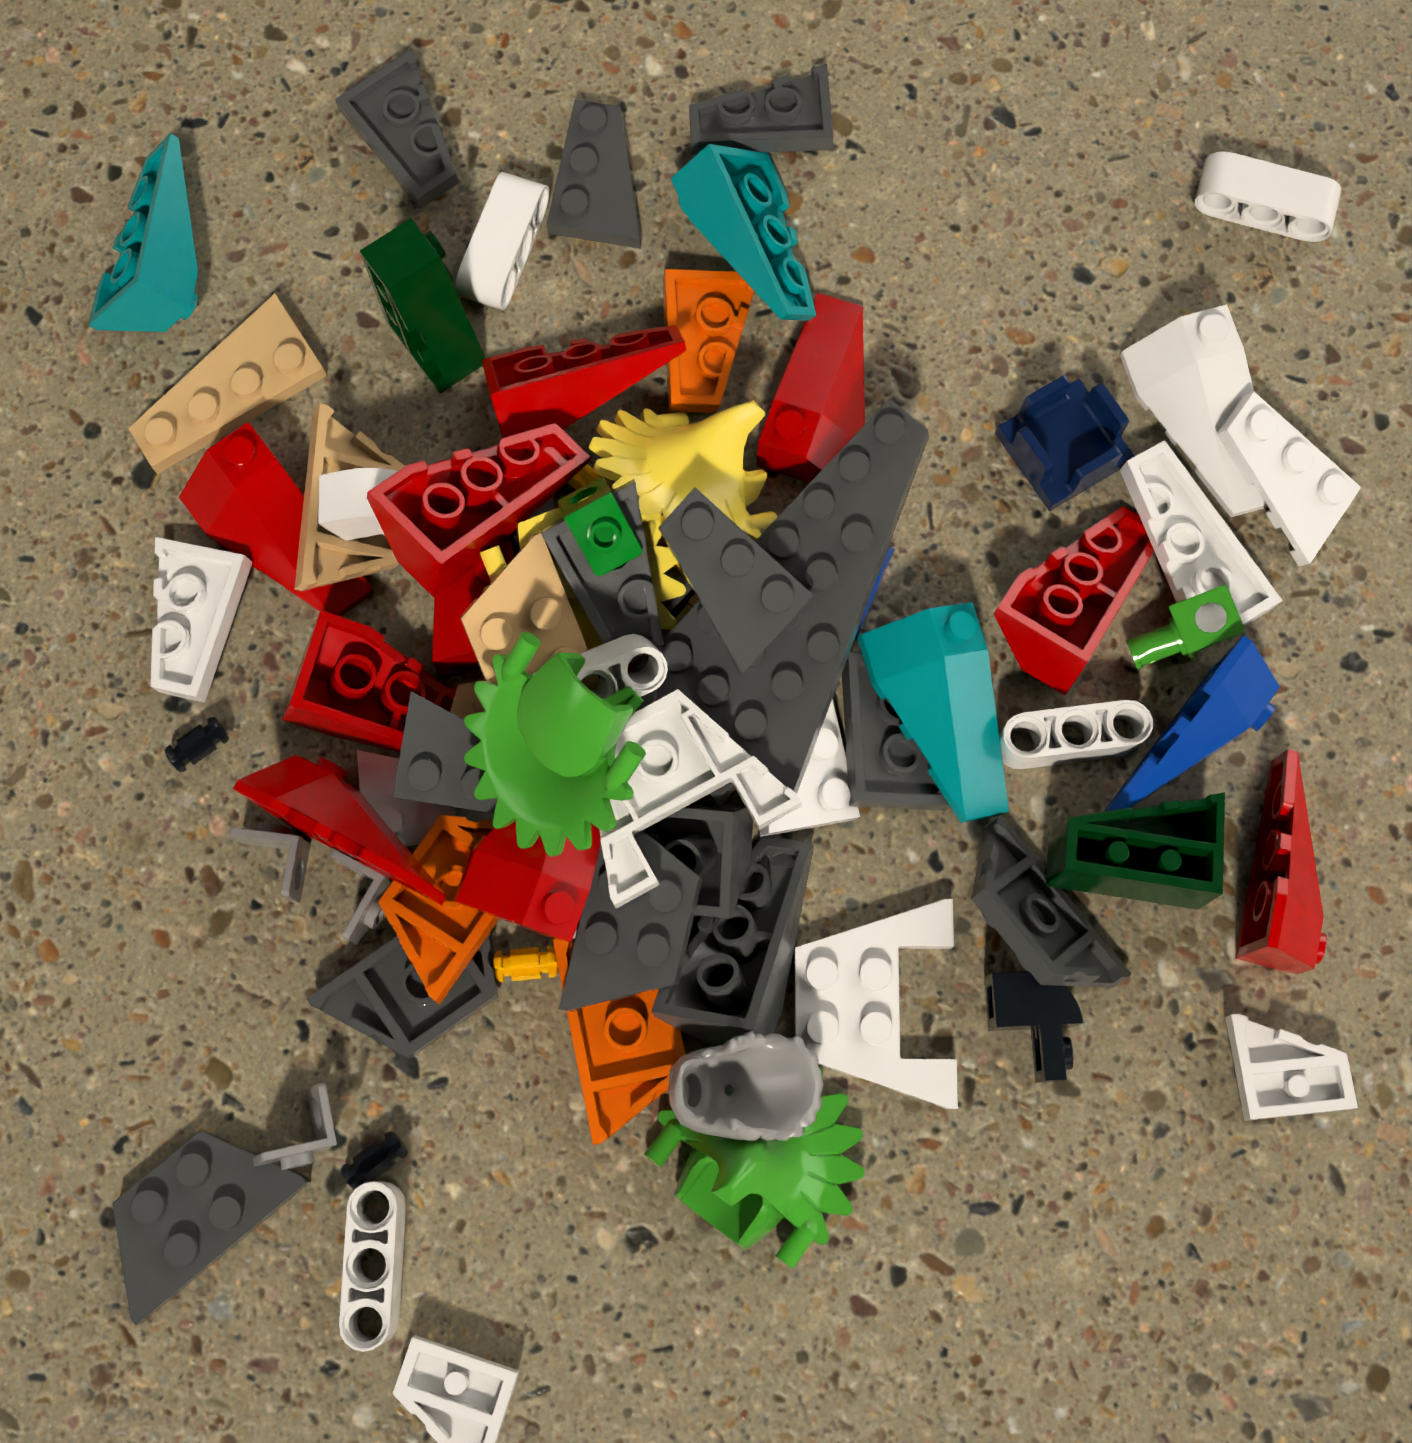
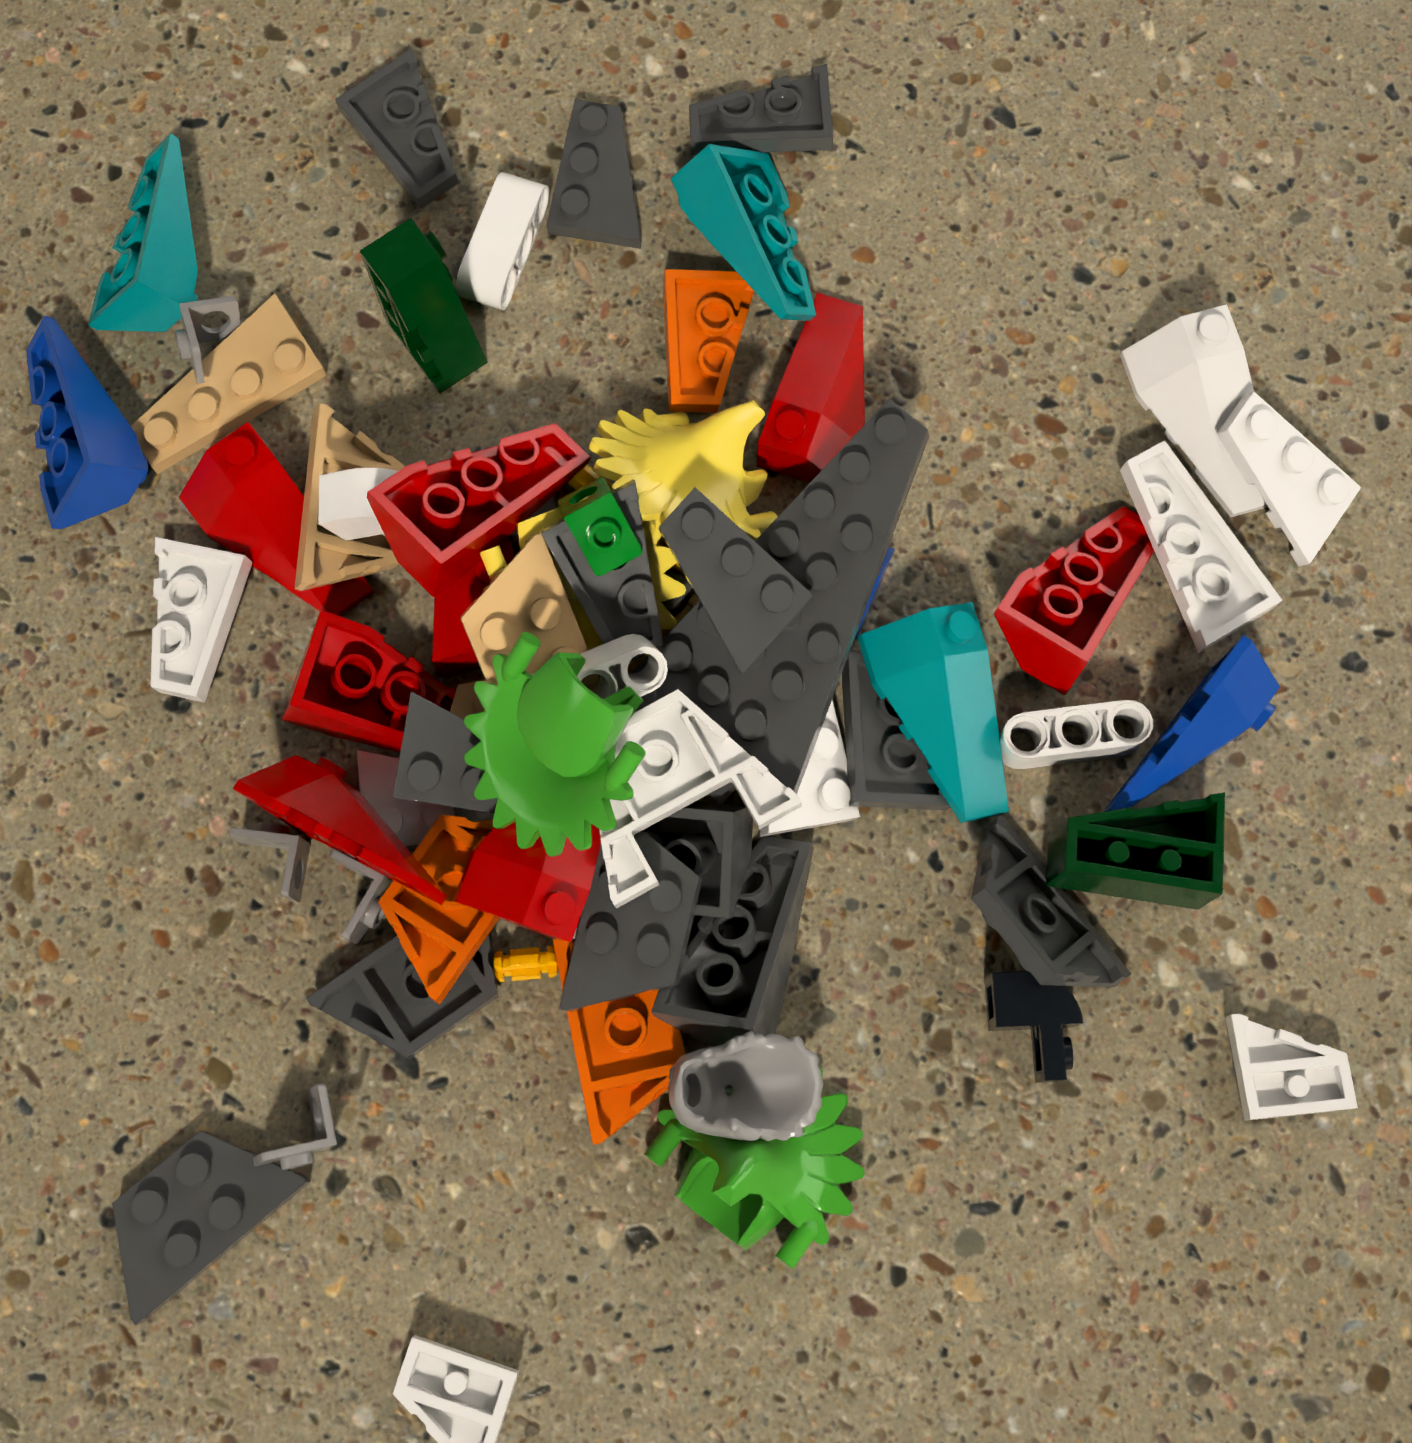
(87, 440): none -> blue wedge
(194, 332): none -> light grey bracket
(196, 744): black piece -> none
(358, 1289): white beam -> none
(374, 1160): black piece -> none
(563, 386): red wedge -> none
(851, 1002): white wing -> none
(1066, 439): dark blue panel -> none
(1183, 633): bright green bracket -> none
(1268, 196): white beam -> none
(1283, 894): red wedge -> none

